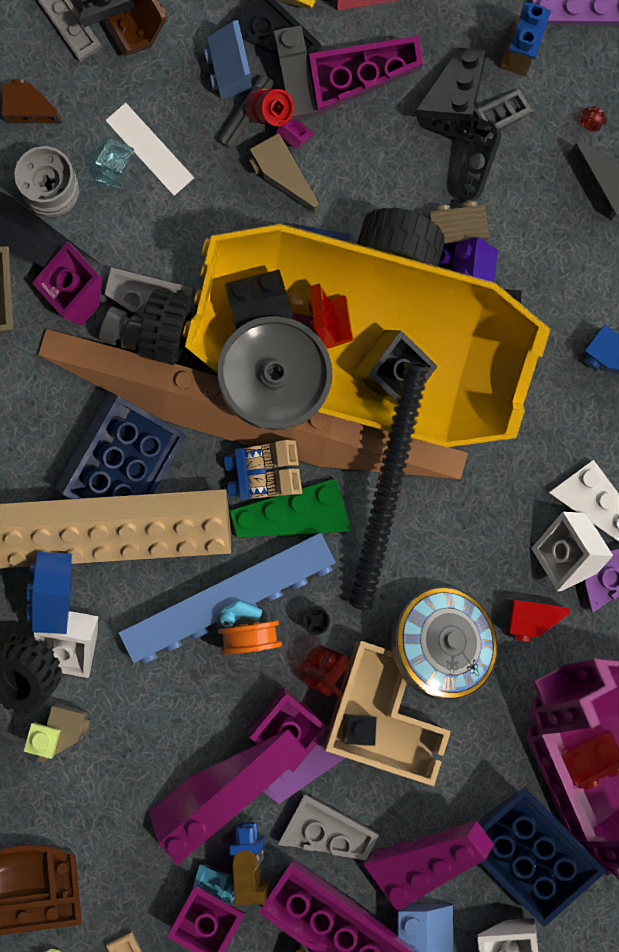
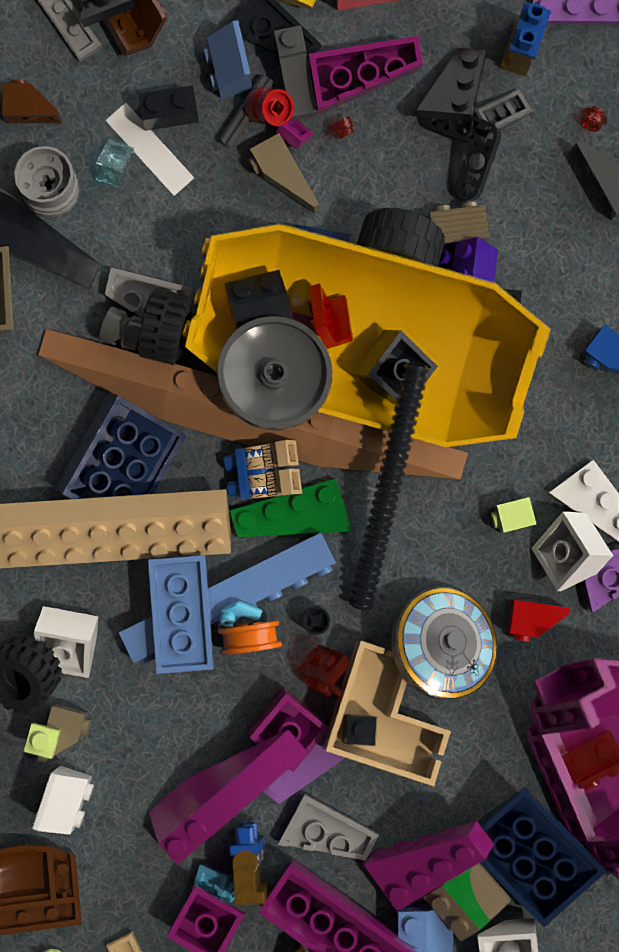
(50, 592): blue brick -> none
(63, 801): none -> white slope
(70, 285): magenta slope -> none
(168, 108): none -> black brick
(181, 614): none -> medium blue plate
(343, 127): none -> clear red plate
(468, 901): none -> dark tan slope
(513, 515): none -> yellowish green brick

